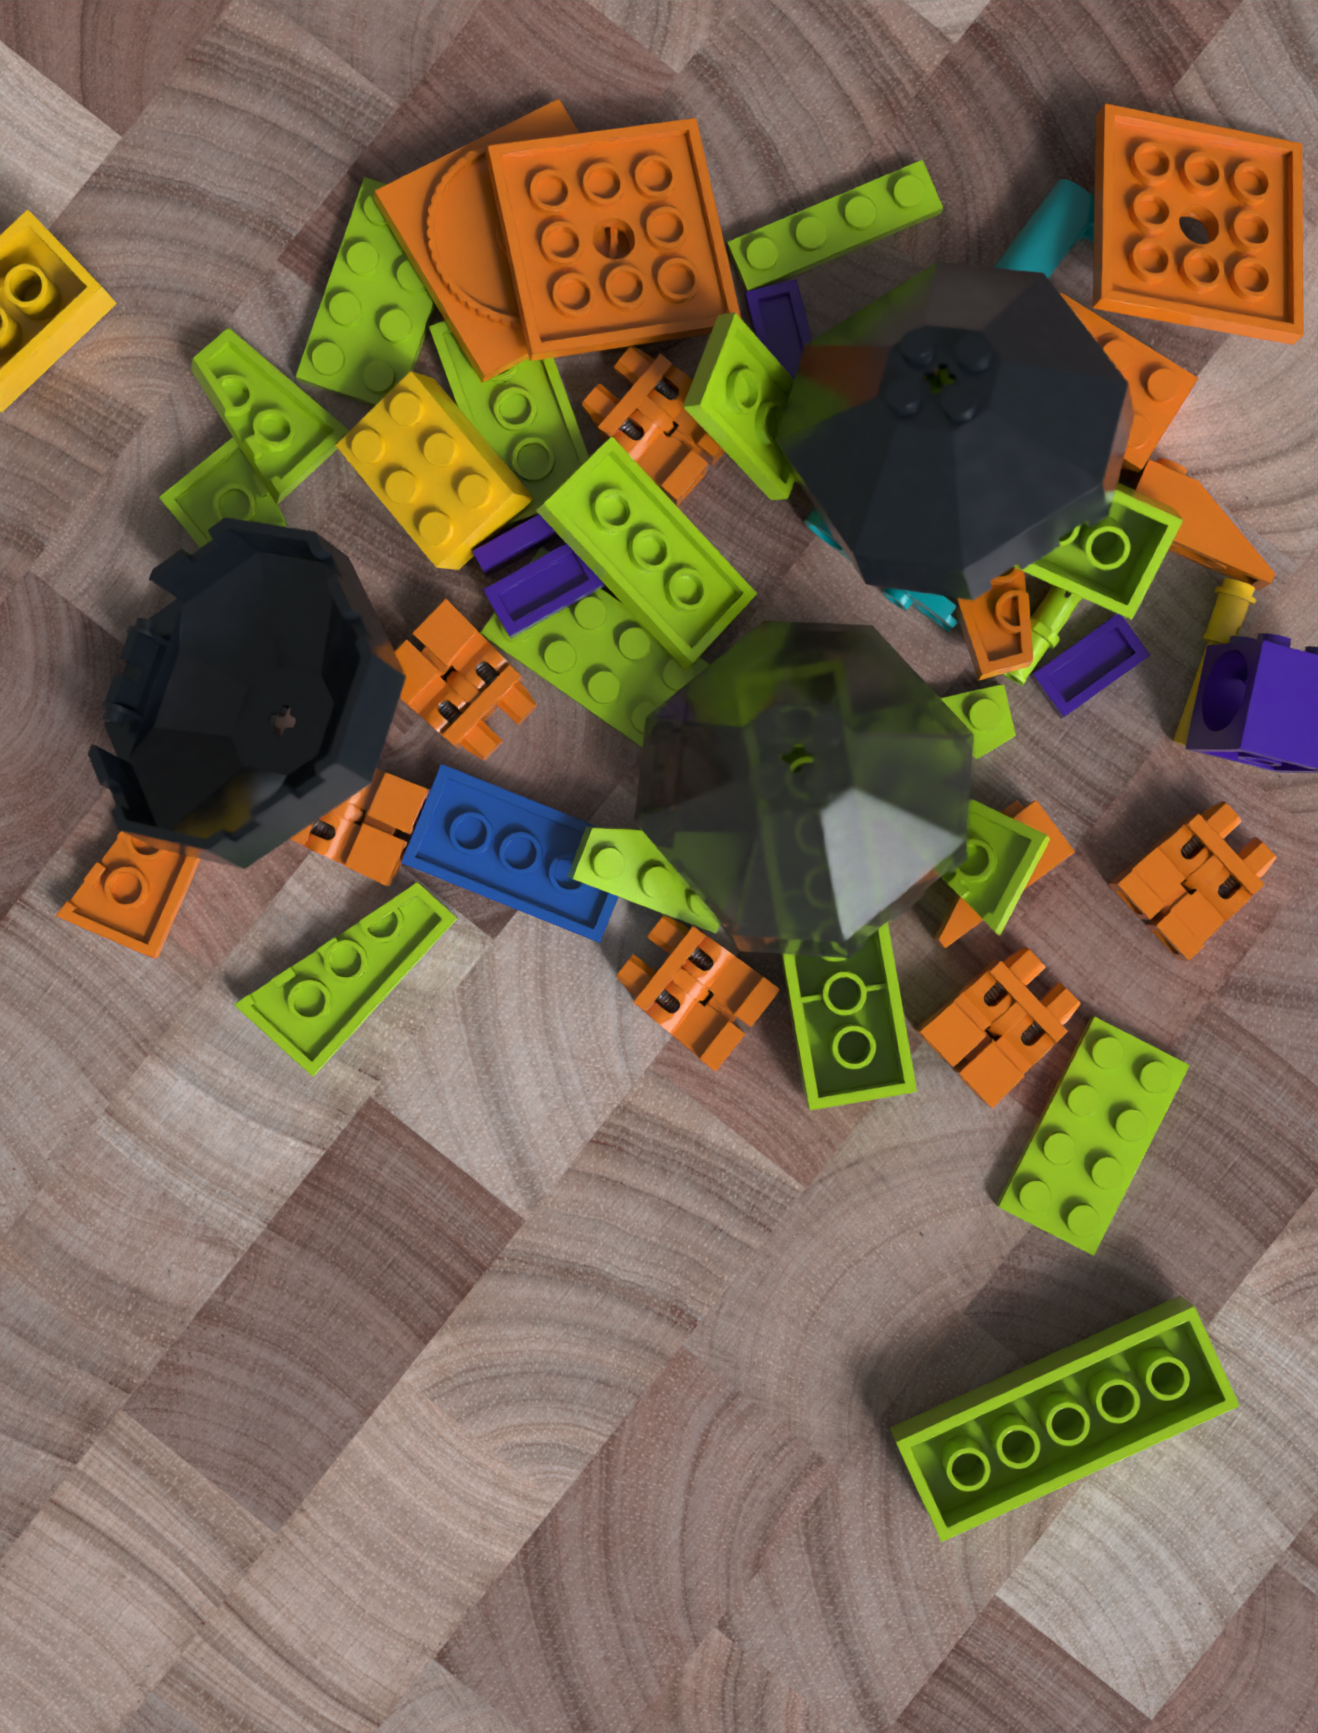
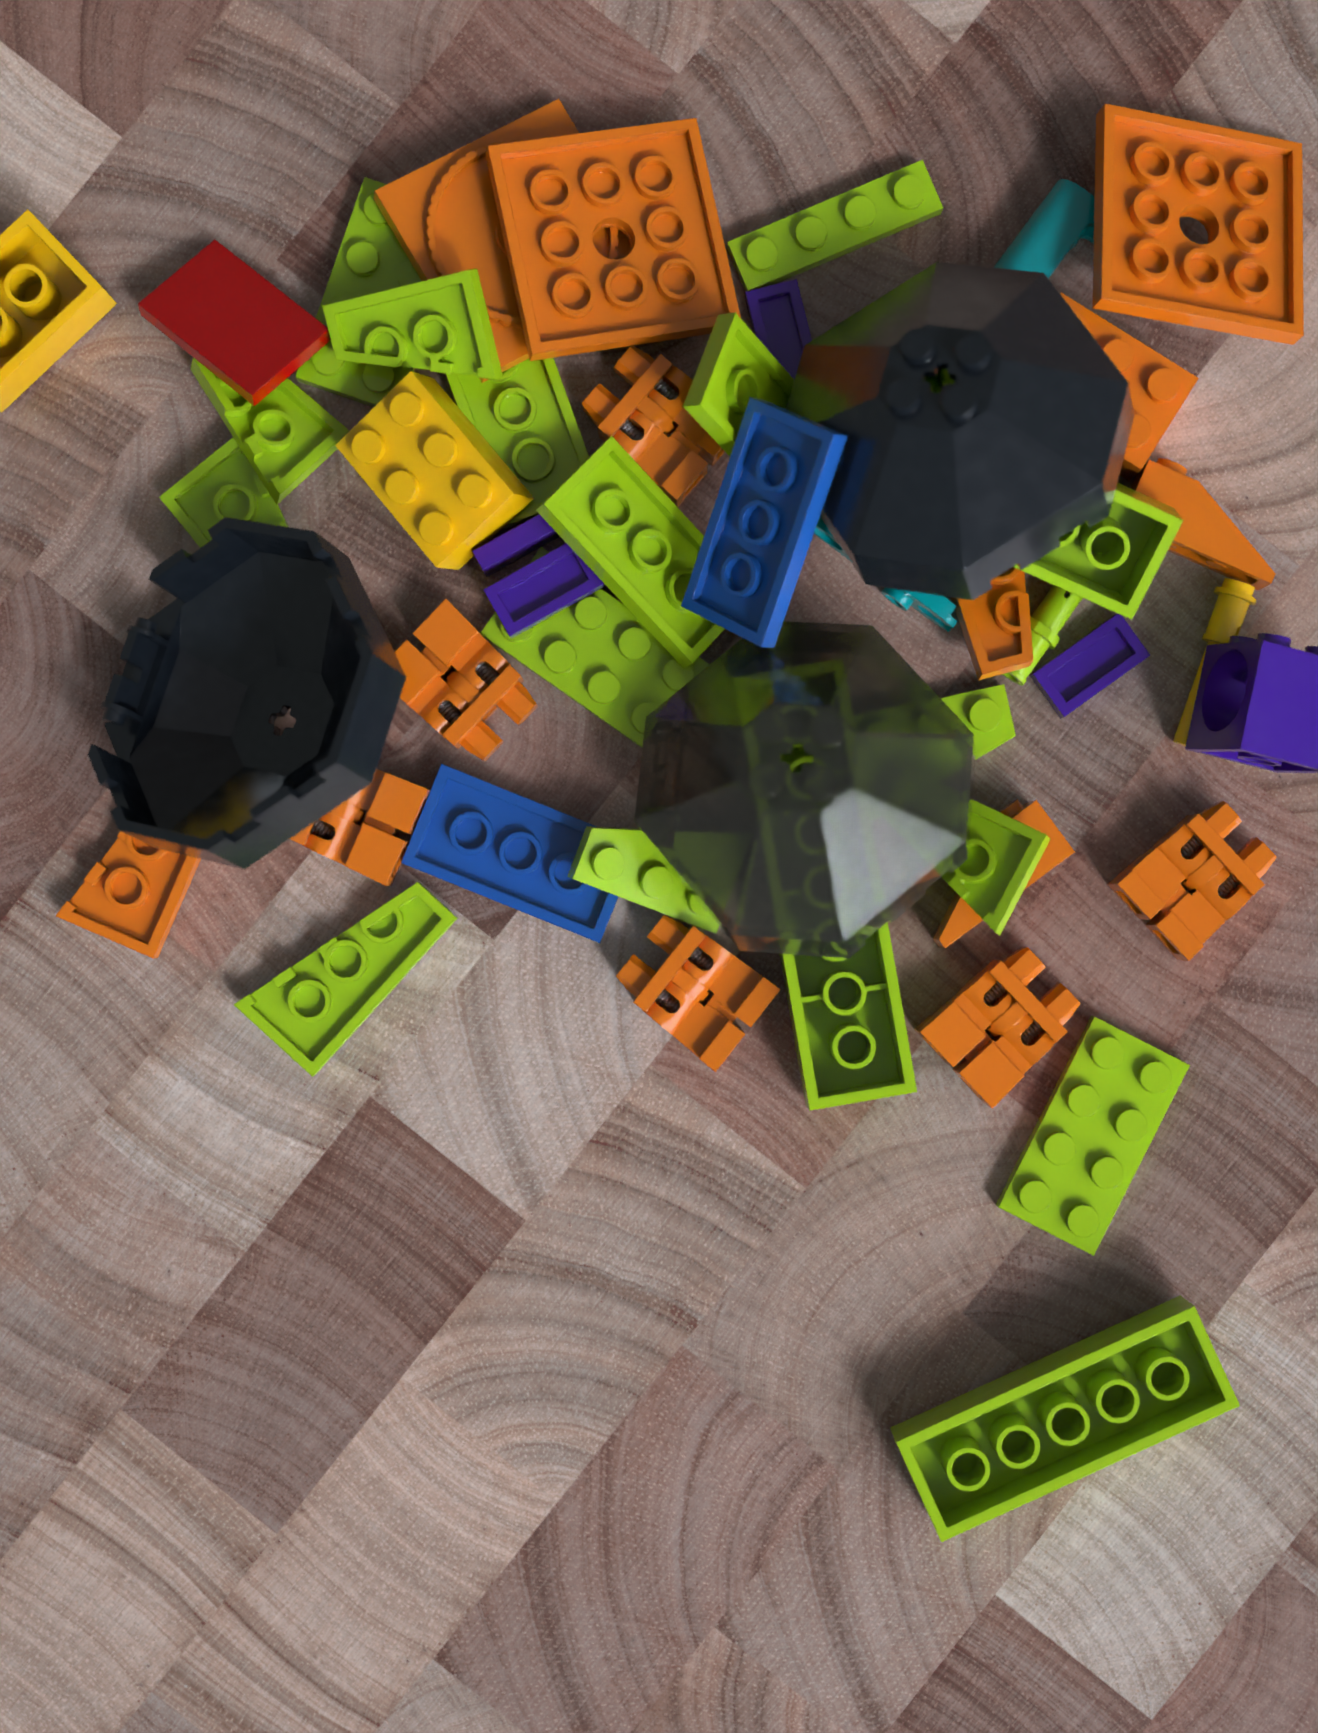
(234, 322): none -> red tile
(419, 325): none -> lime wing
(763, 521): none -> blue plate

